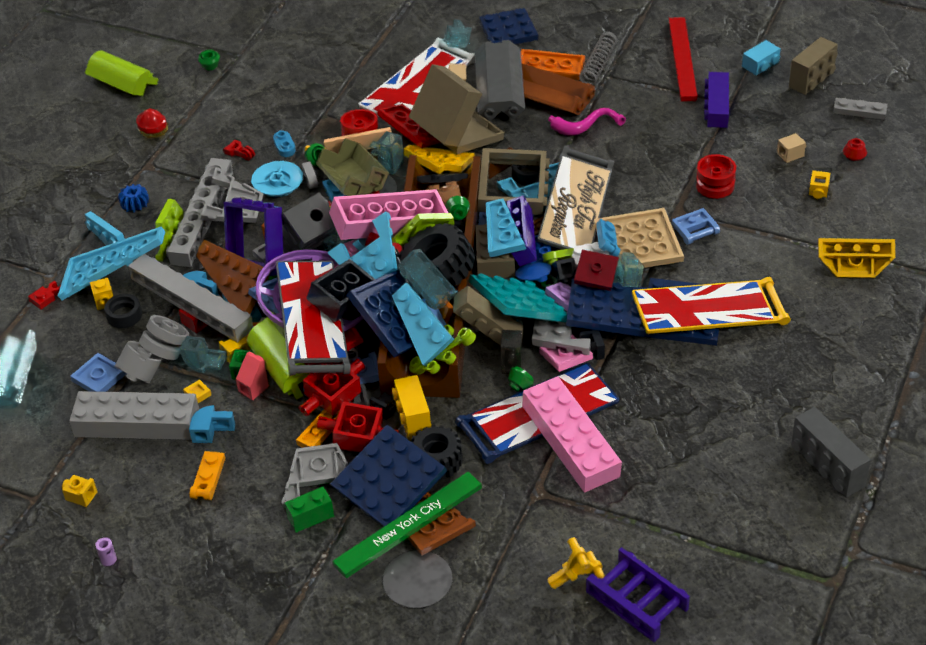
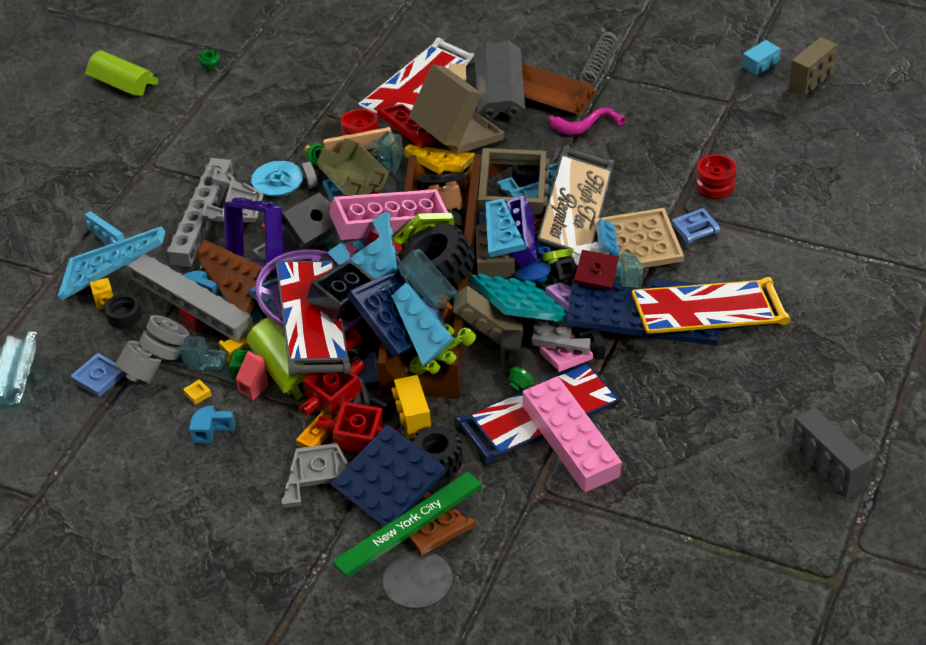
(44, 296): red plate -> none
(79, 490): yellow brick -> none
(106, 551): lavender piece -> none
(133, 198): blue gear -> none
(133, 415): light grey brick -> none
(152, 123): red hair -> none
(169, 220): lime wing -> none
(207, 475): light orange plate -> none
(237, 149): red piece -> none
(284, 144): dark azure plate -> none
(309, 509): green brick -> none
(457, 35): clear light blue brick -> none
(458, 207): green cone -> none
(510, 26): dark blue plate -> none
(559, 63): orange tile -> none
(578, 564): yellow axle -> none
(632, 612): dark purple fence -> none
(682, 59): red tile -> none
(717, 99): dark purple brick -> none
(791, 148): tan brick -> none
(819, 189): yellow brick -> none
(855, 150): red cone -> none
(856, 256): yellow wedge -> none
(860, 108): light grey plate -> none

